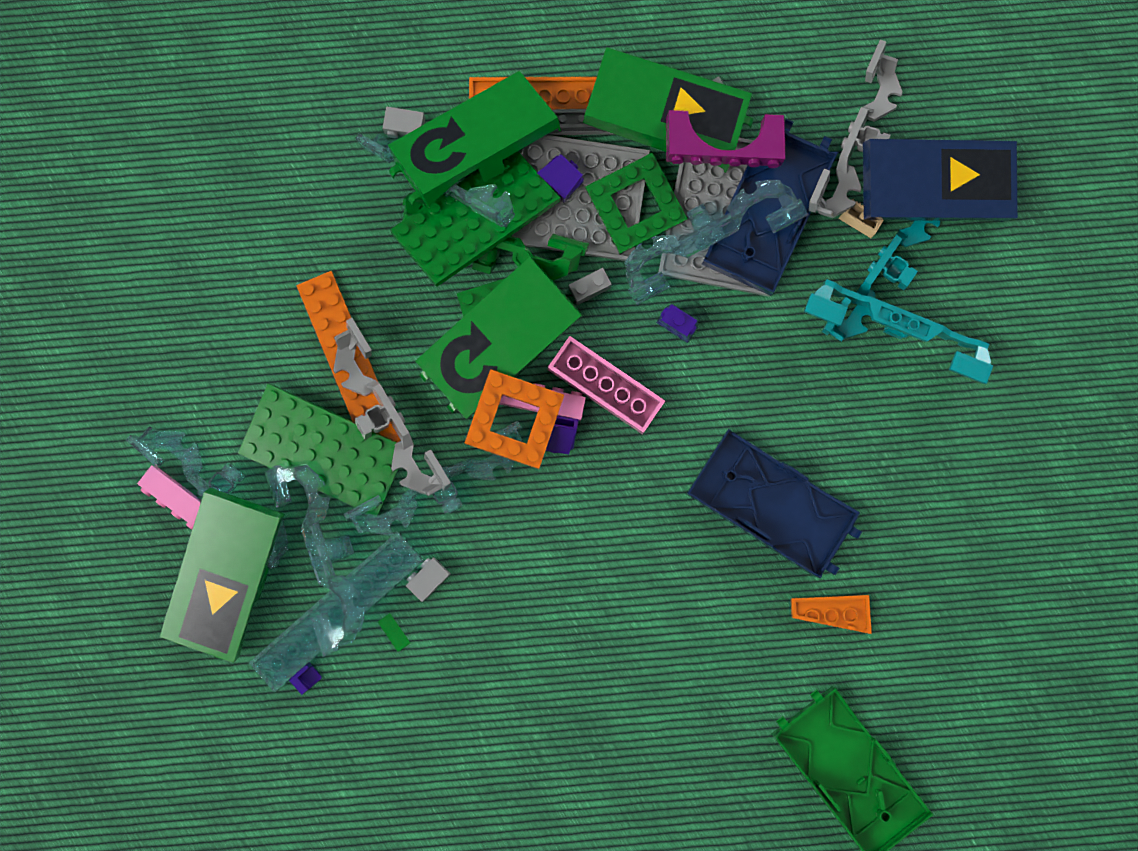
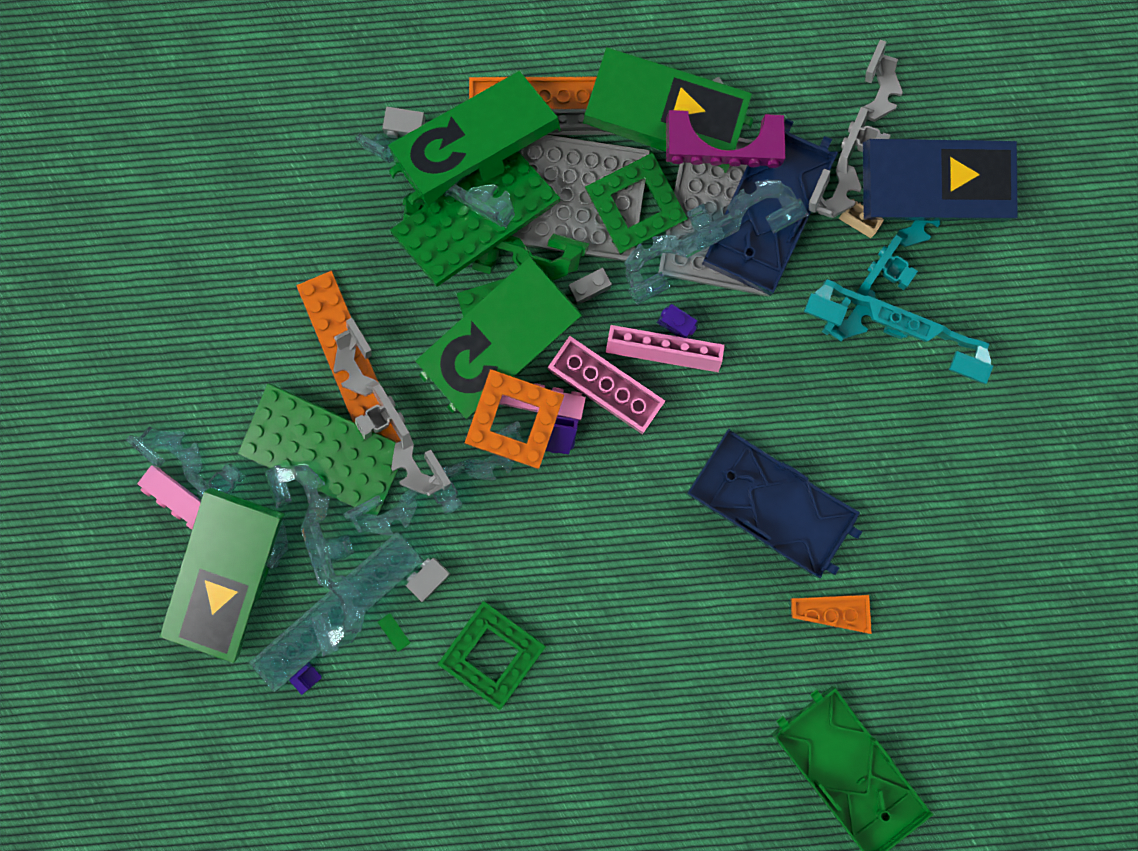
(528, 652): none -> green plate
(562, 176): dark purple torso -> none
(665, 348): none -> bright pink brick

